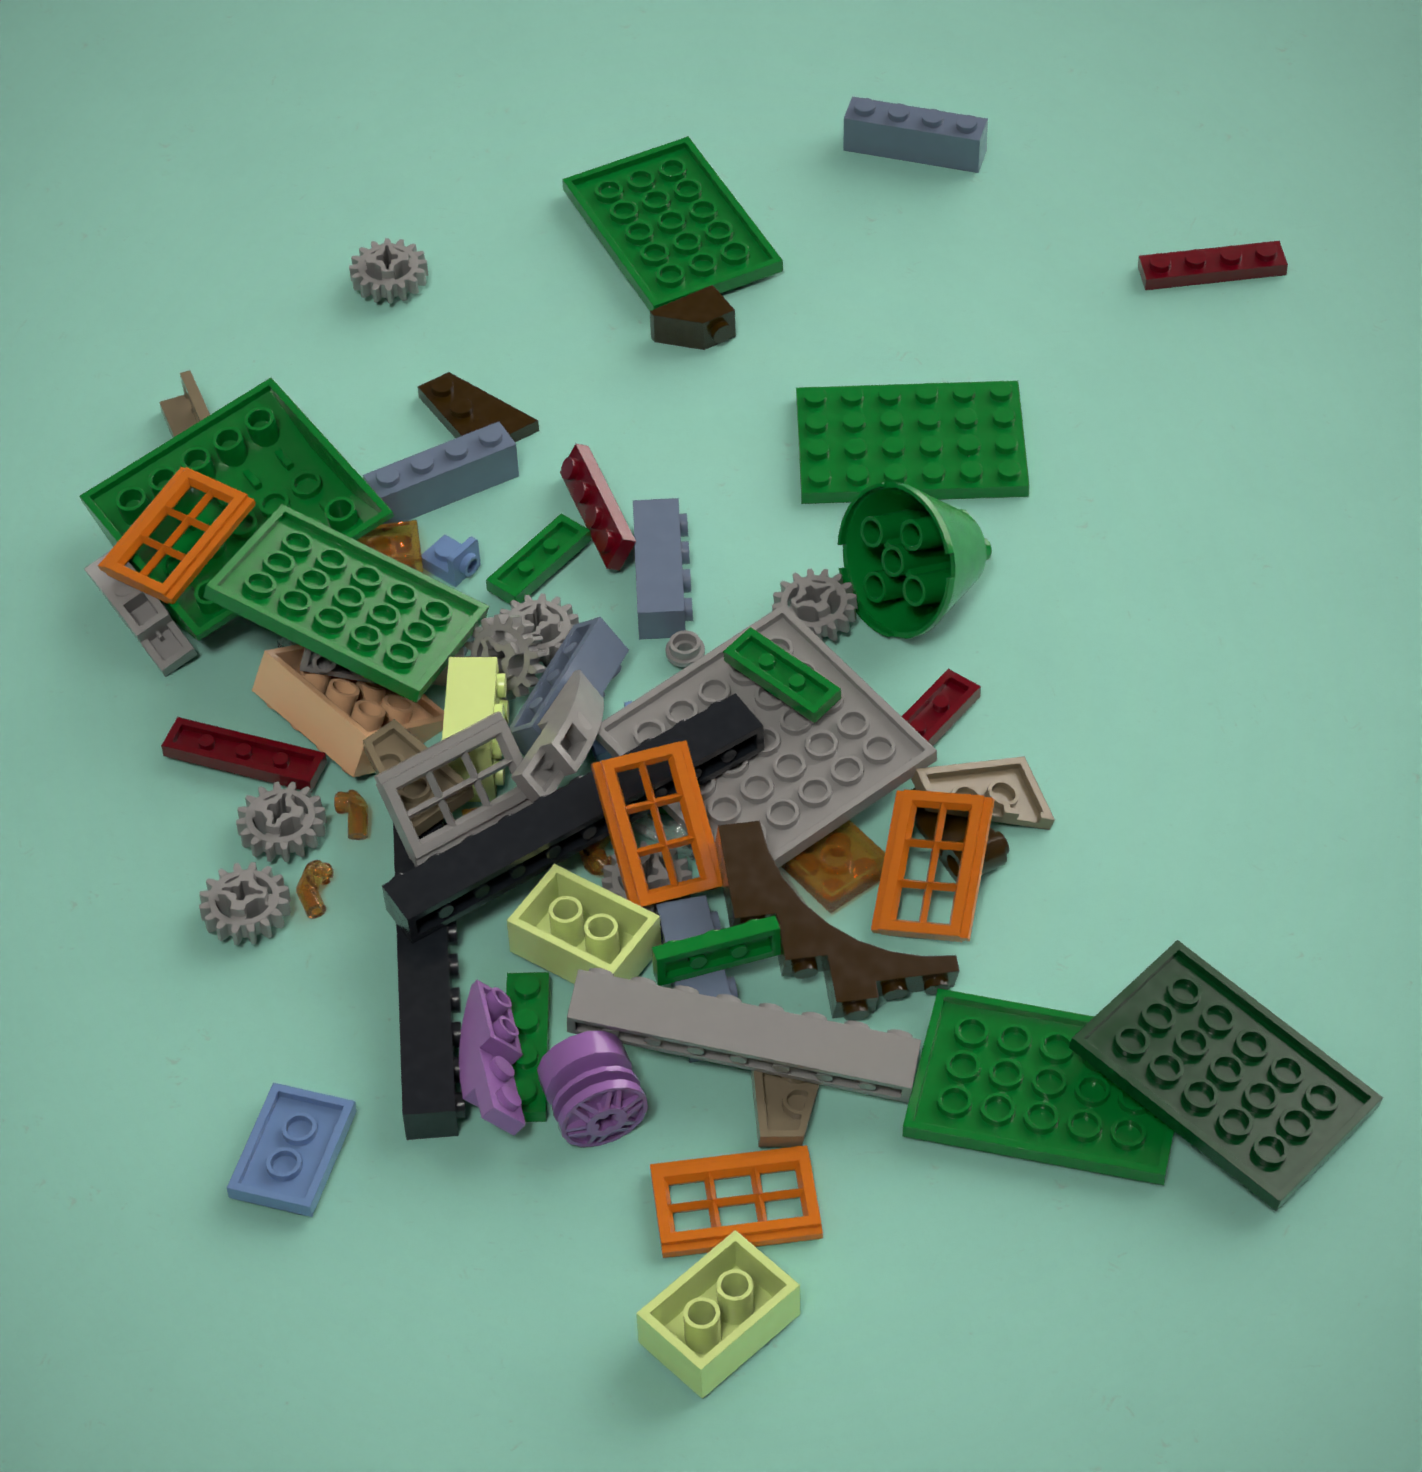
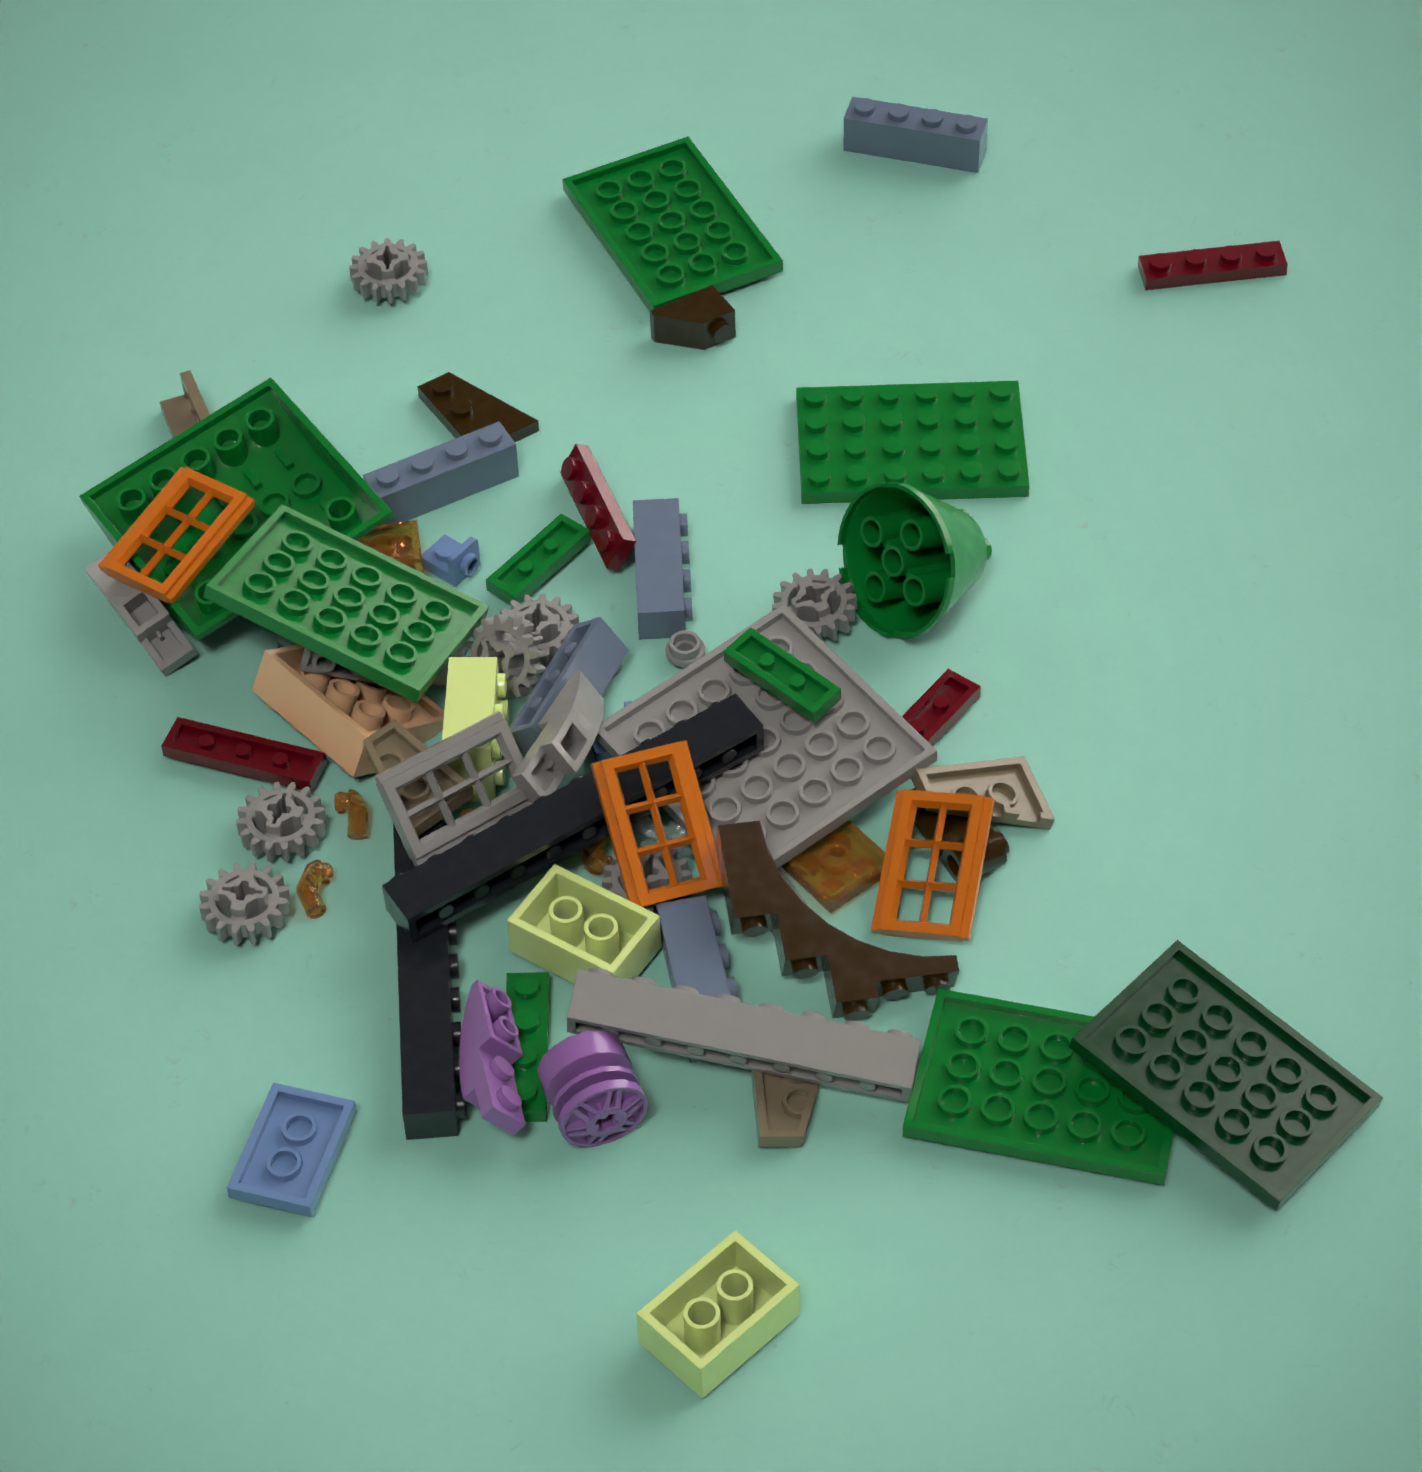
(716, 950): green plate -> none
(735, 1166): orange piece -> none

